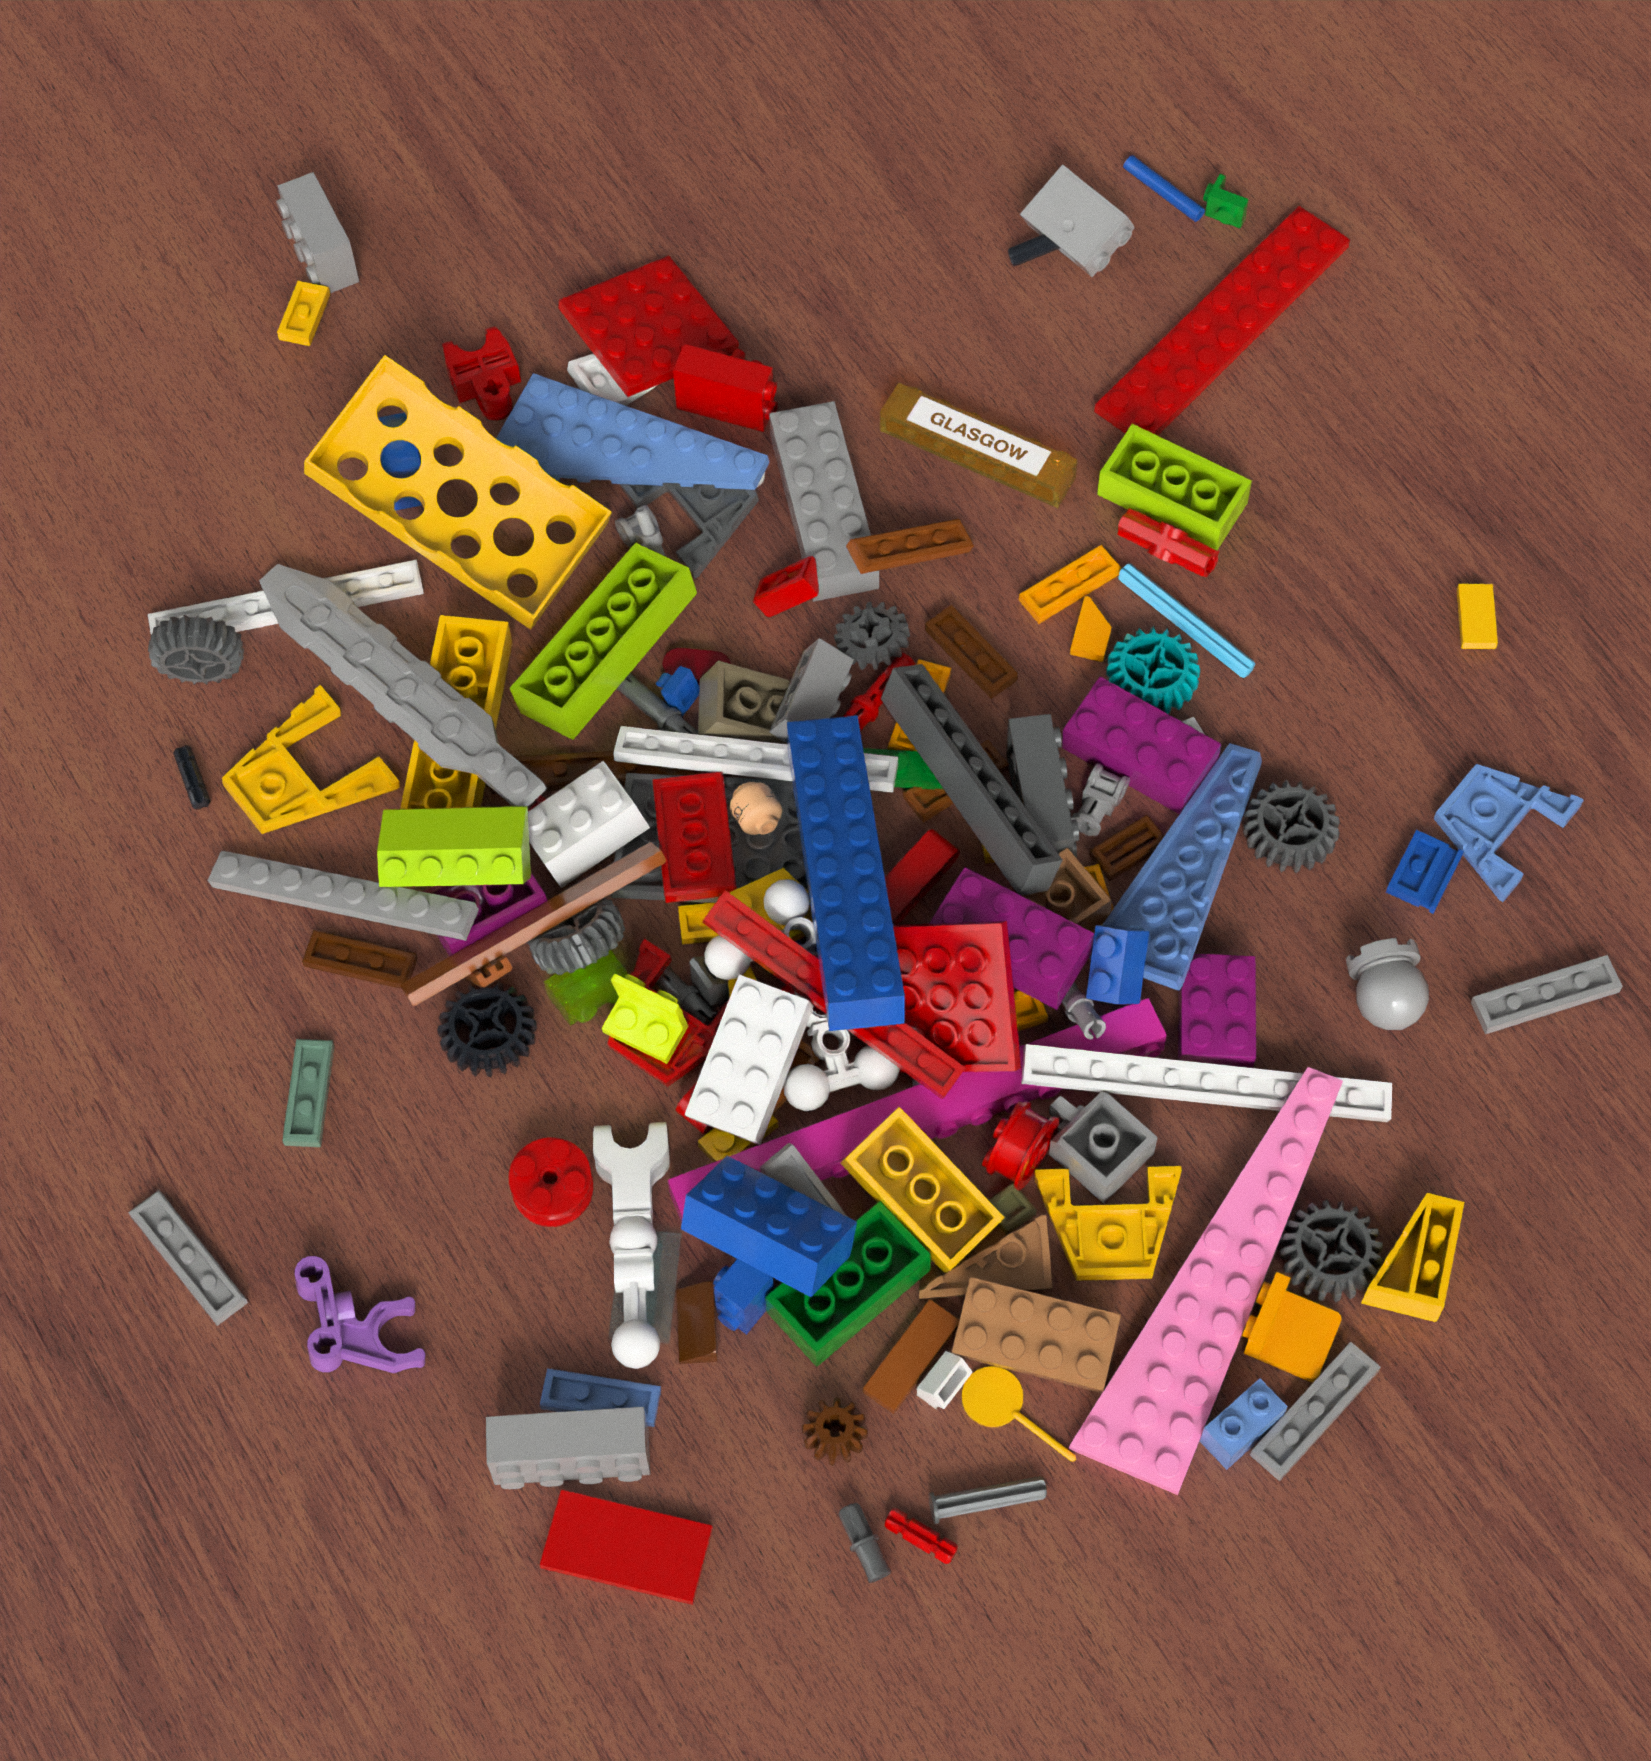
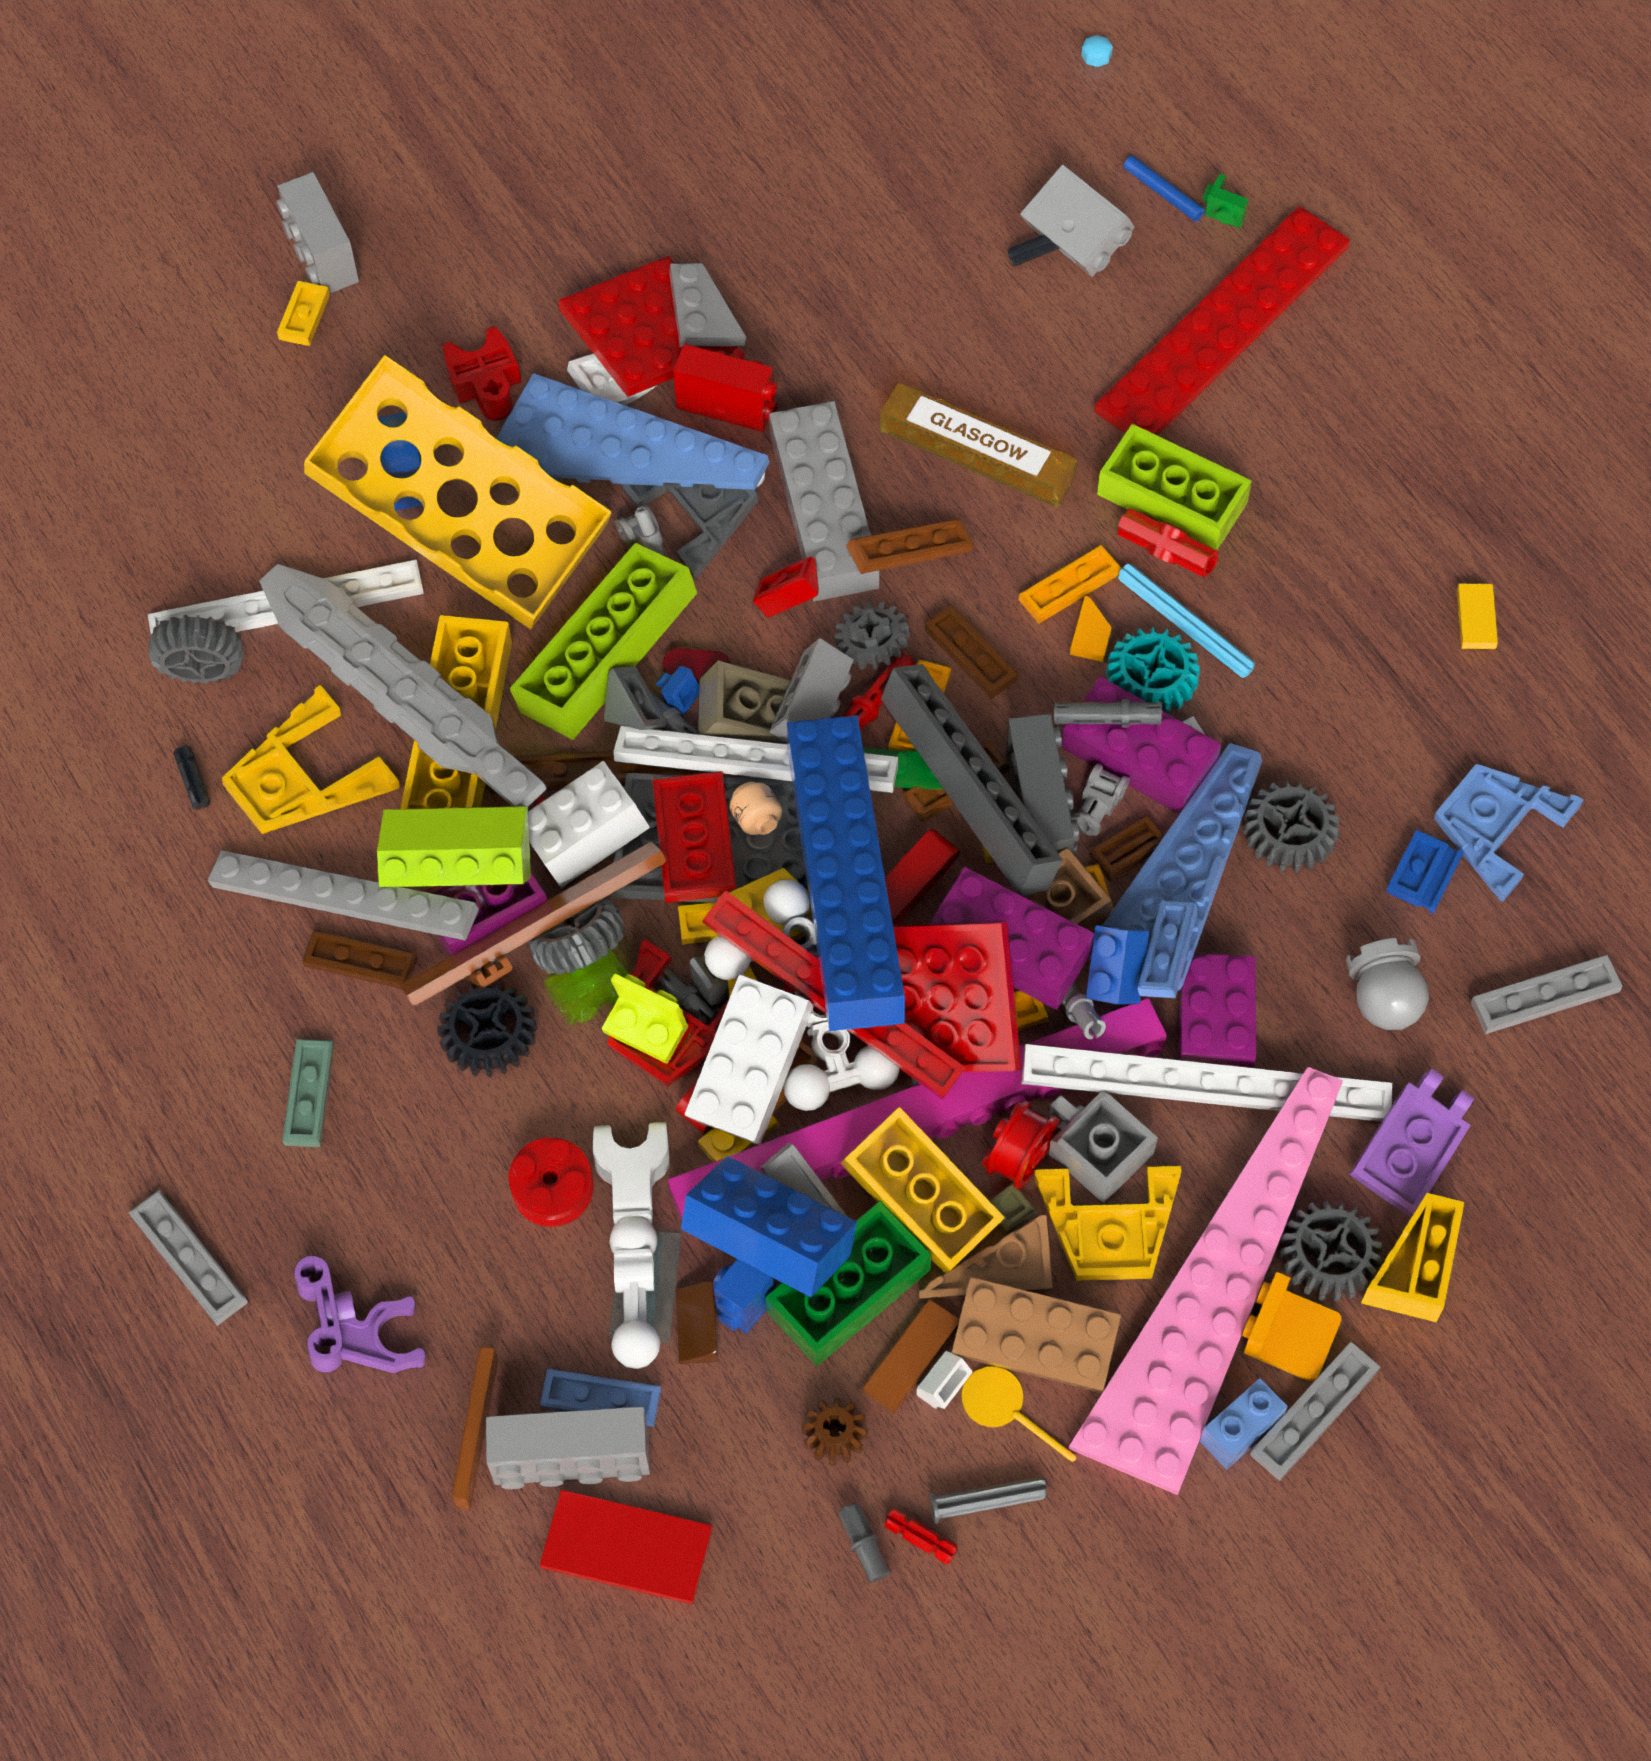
(475, 1428): none -> dark orange tile
(630, 701): none -> dark grey slope
(701, 310): none -> light grey wing
(1097, 51): none -> medium azure tile
(1108, 713): none -> dark grey pin
(1167, 949): none -> medium blue tile
(1413, 1144): none -> medium lavender tile

